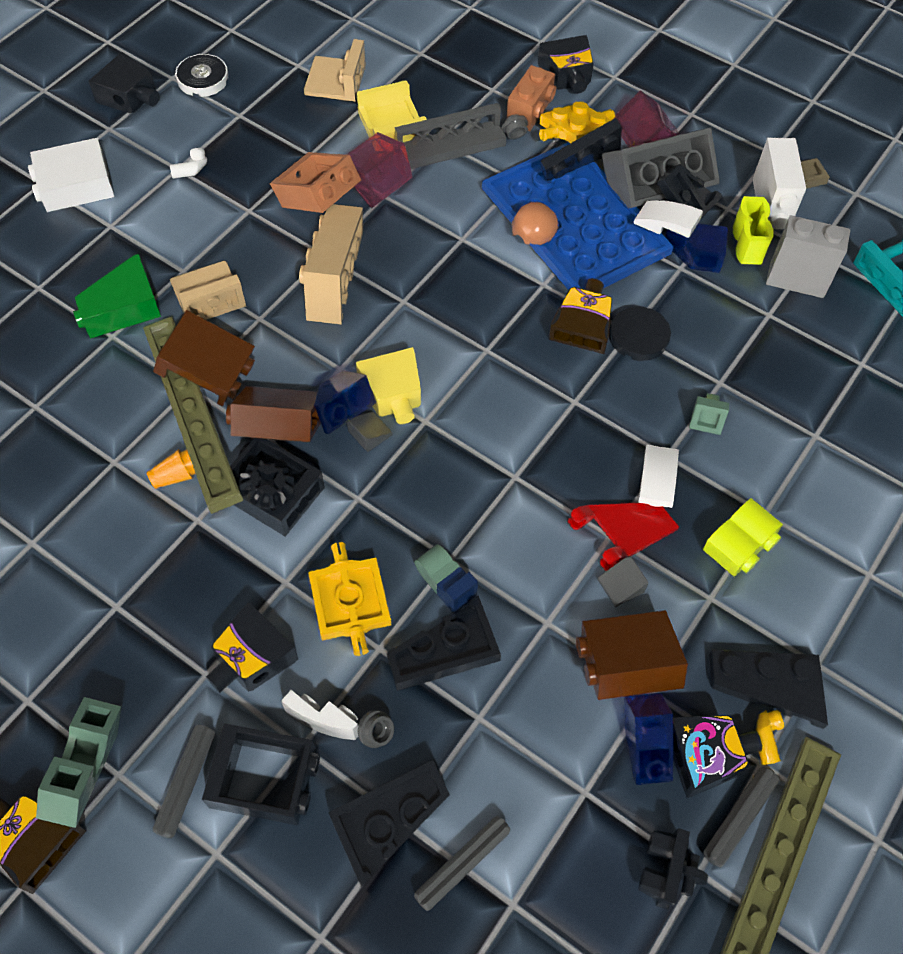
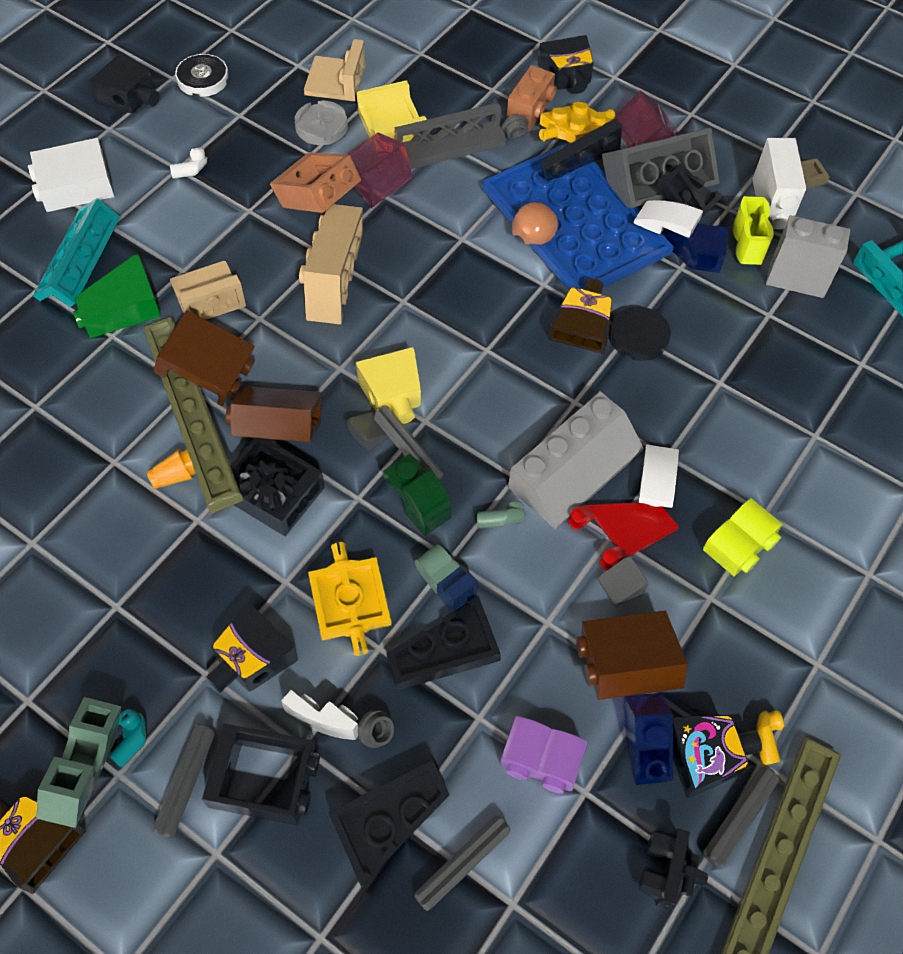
(78, 253): none -> teal fence
(134, 737): none -> teal arm
(321, 123): none -> light grey tile
(342, 399): clear blue slope -> none
(404, 440): none -> dark grey axle
(422, 493): none -> dark green brick
(511, 515): none -> sand green arm
(543, 754): none -> medium lavender brick
(575, 460): none -> light grey slope
(709, 414): sand green tile -> none
(773, 679): black wing -> none

